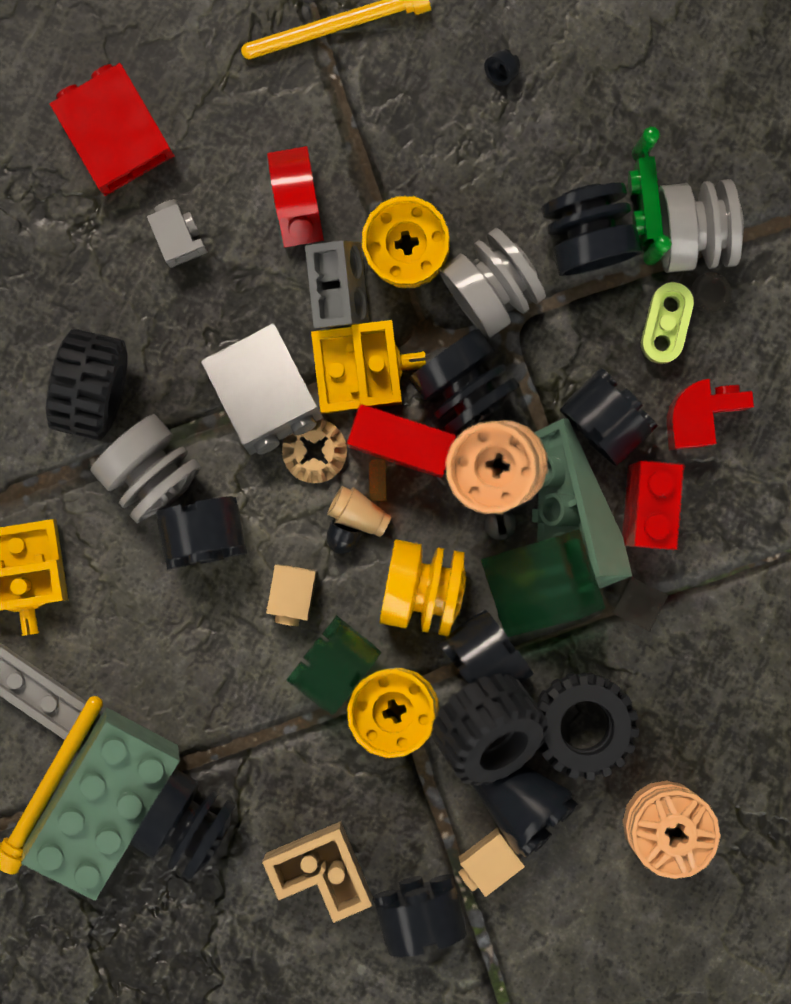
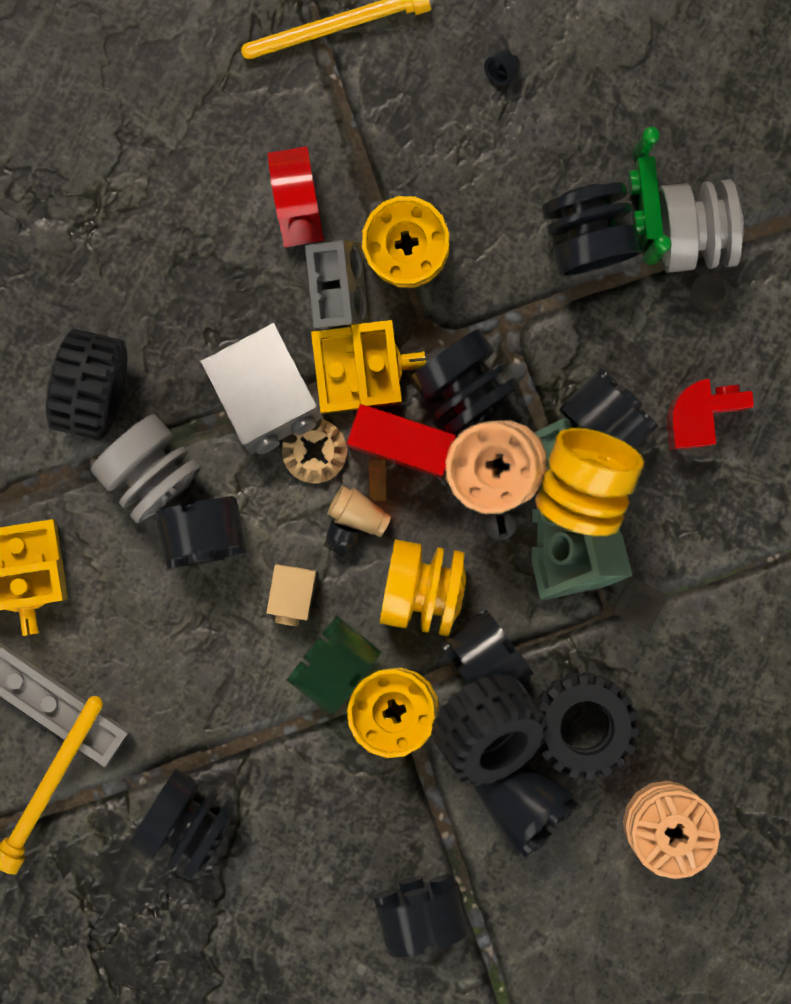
(100, 804): sand green brick -> none
(111, 128): red brick -> none
(175, 233): light grey brick -> none
(322, 860): tan brick -> none
(489, 863): tan brick -> none
(492, 283): light grey wheel -> none
(543, 583): clear green brick -> none
(589, 481): none -> yellow wheel
(652, 505): red brick -> none
(667, 324): yellowish green plate -> none

